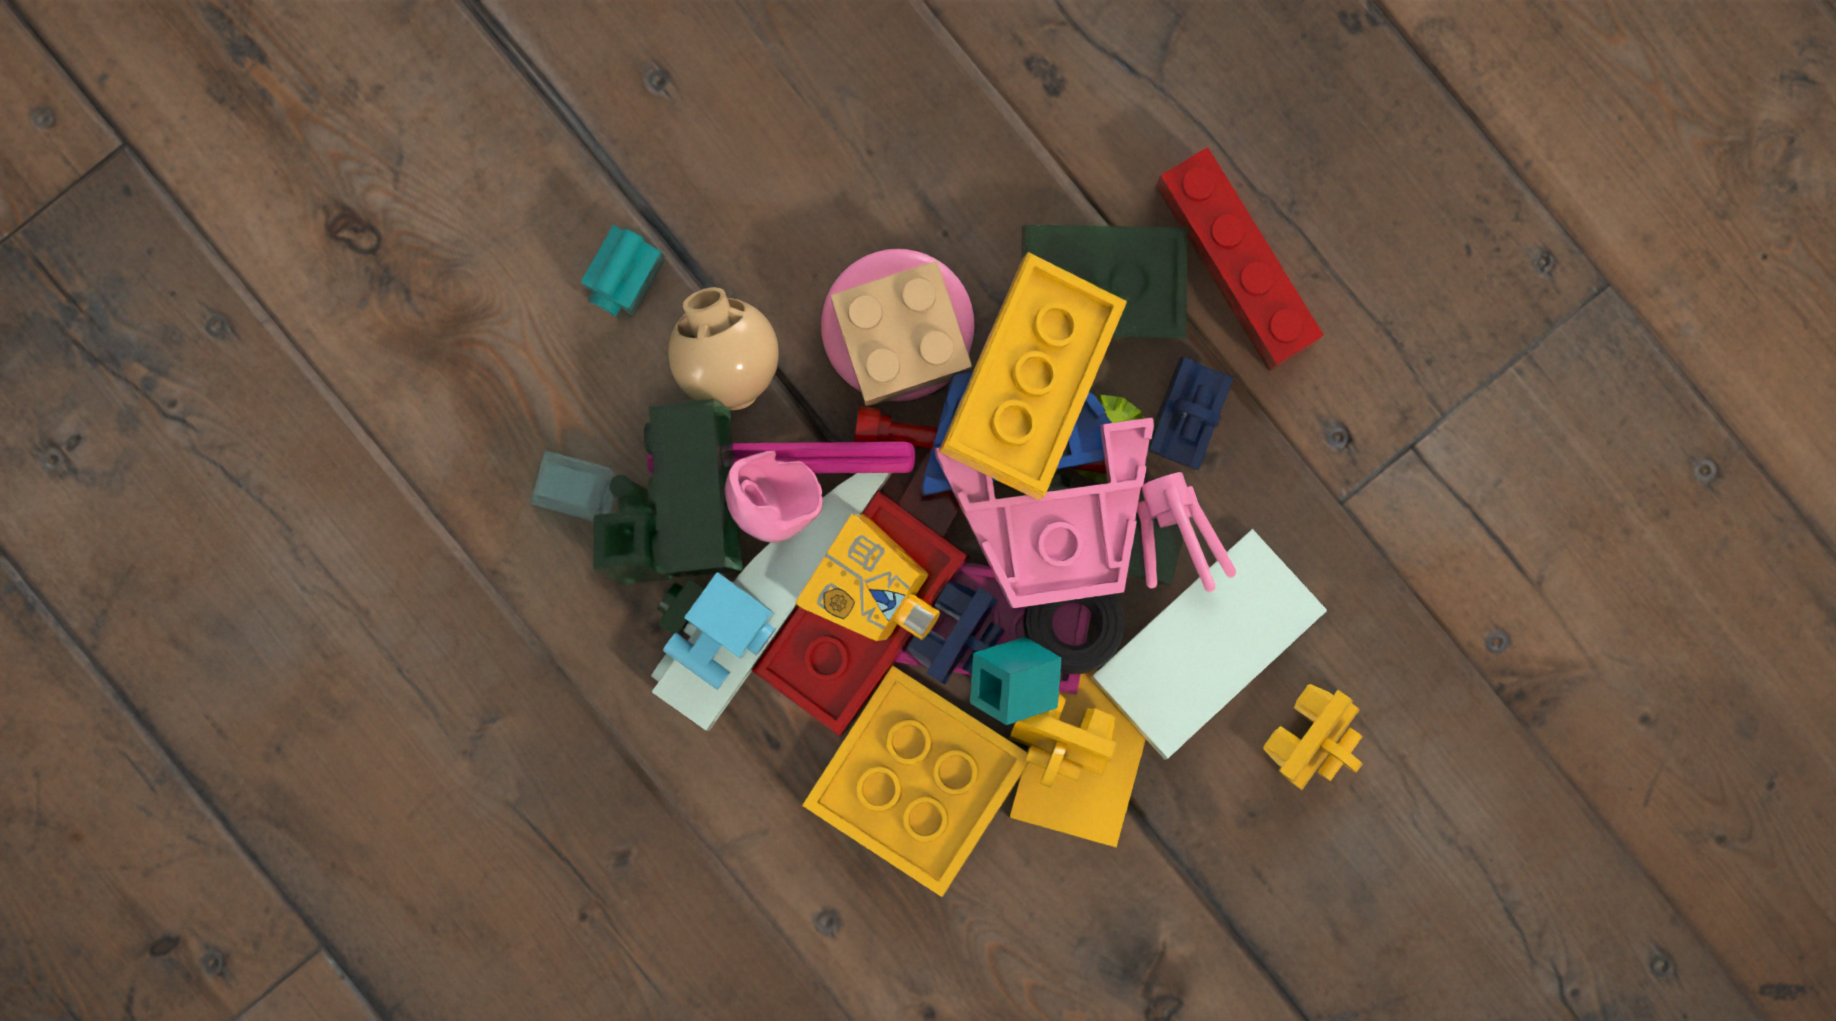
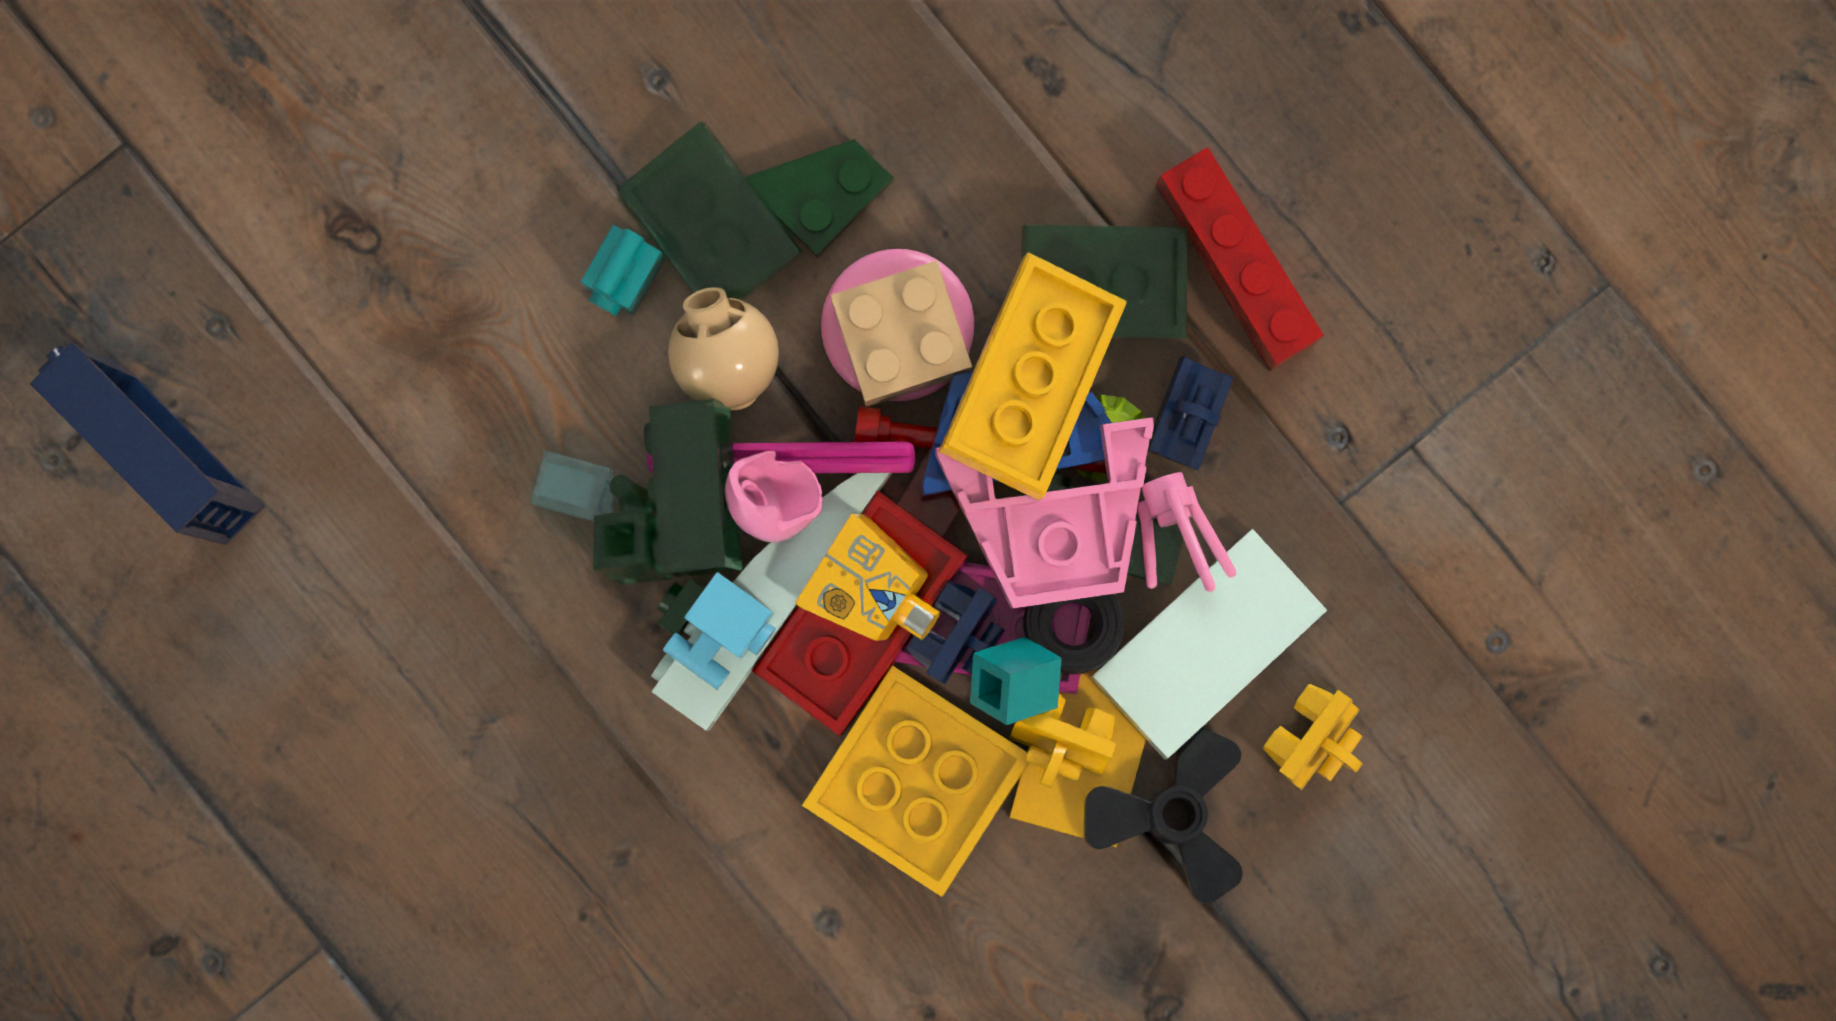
(146, 444): none -> dark blue window
(709, 216): none -> clear green tile
(822, 192): none -> dark green wing
(1199, 766): none -> black piece

